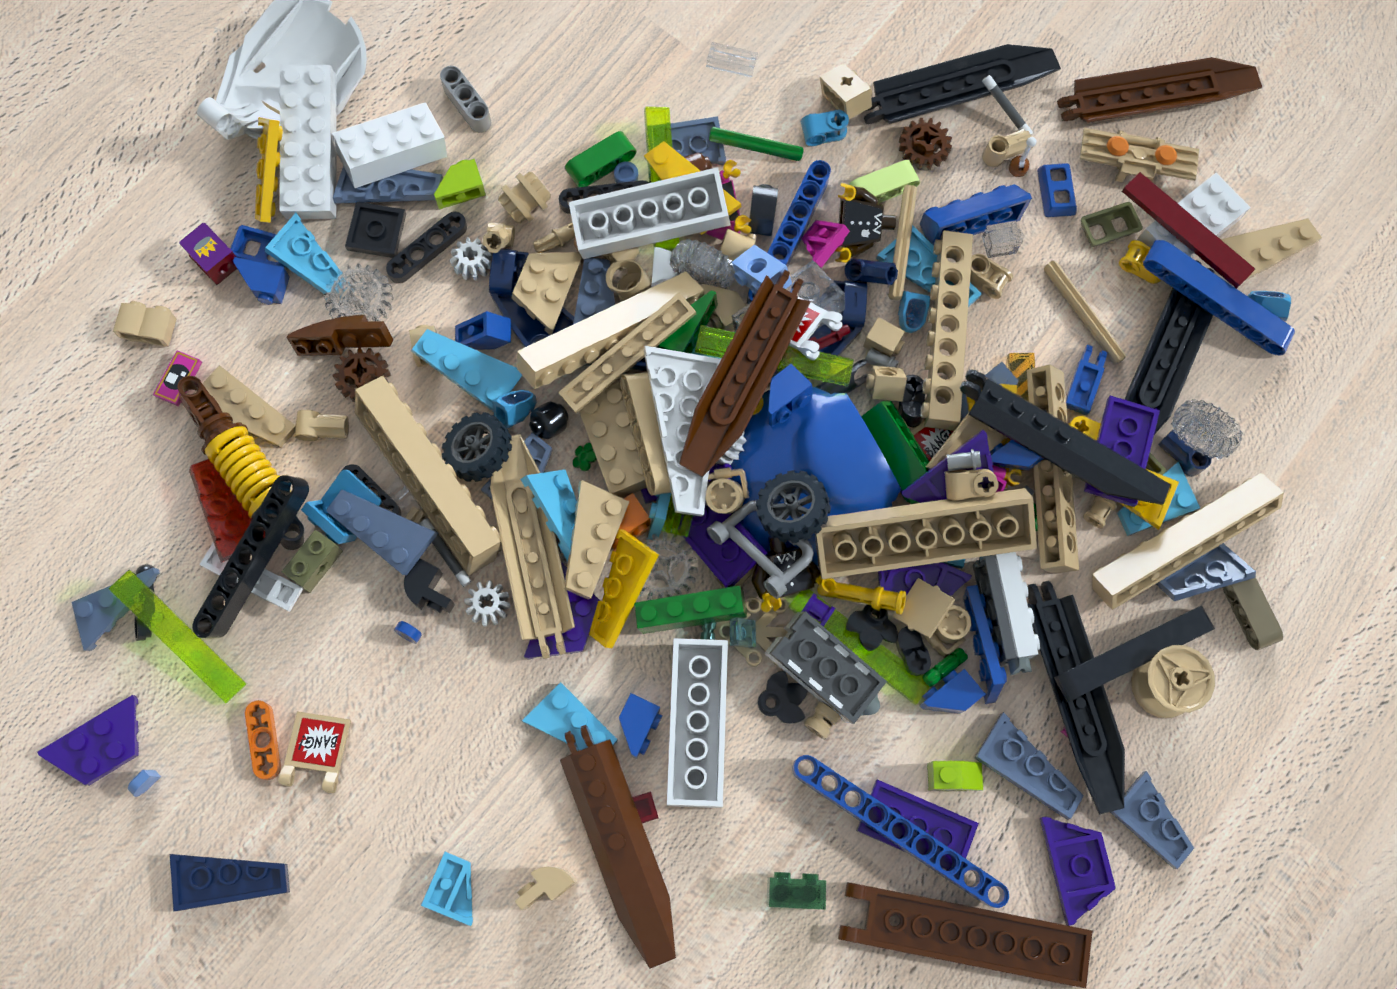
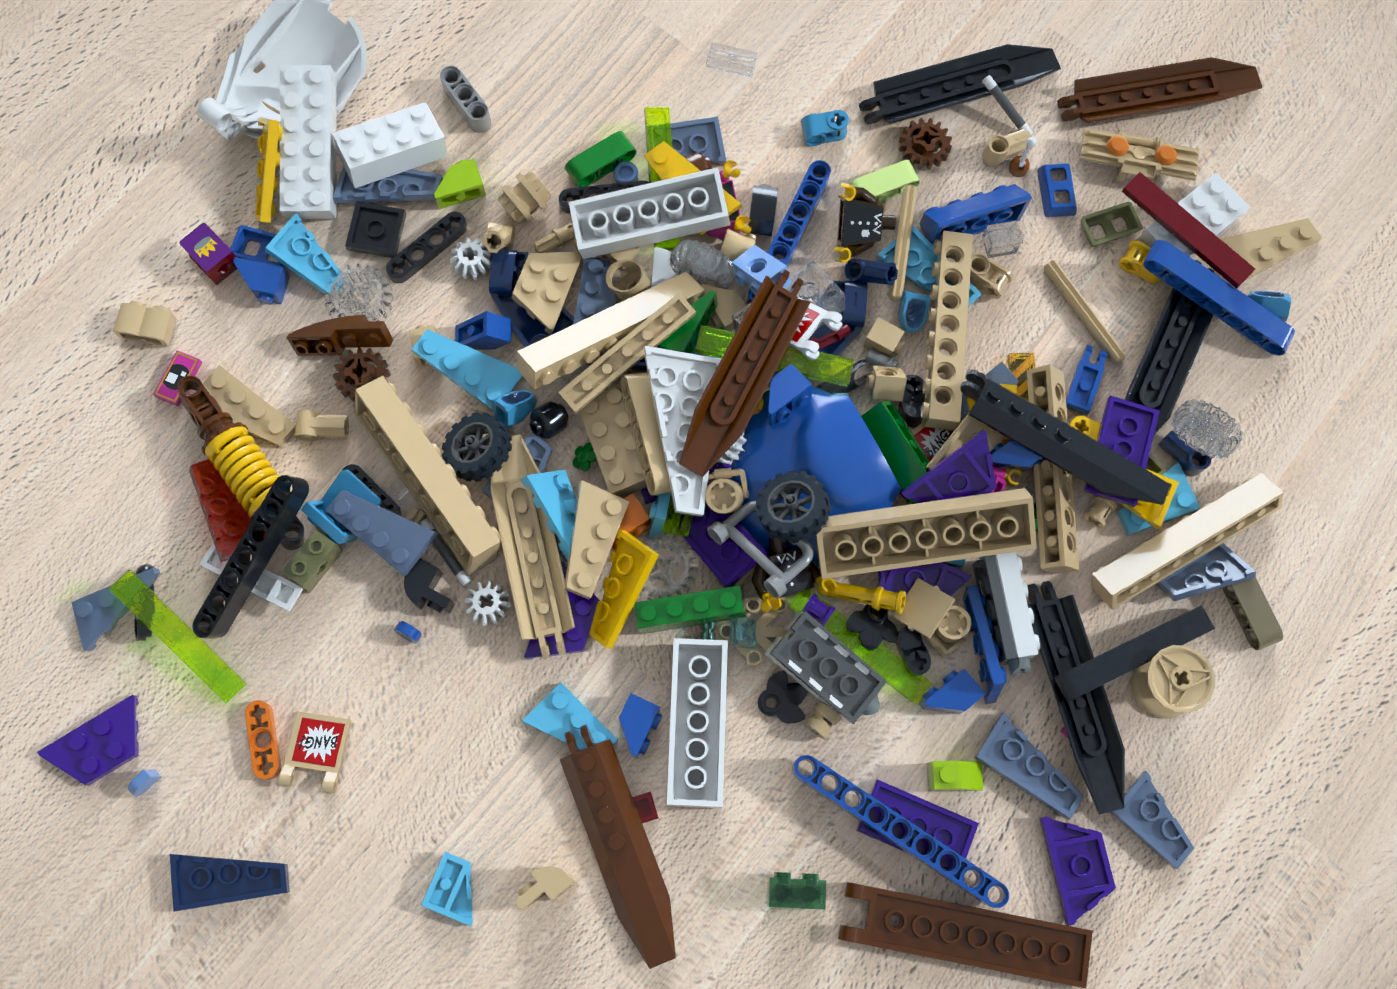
(756, 144): green axle -> none
(824, 239): dark pink wing -> none
(846, 90): tan brick -> none
(944, 667): green axle -> none
(964, 460): light grey pin -> none
(964, 484): tan piece -> none

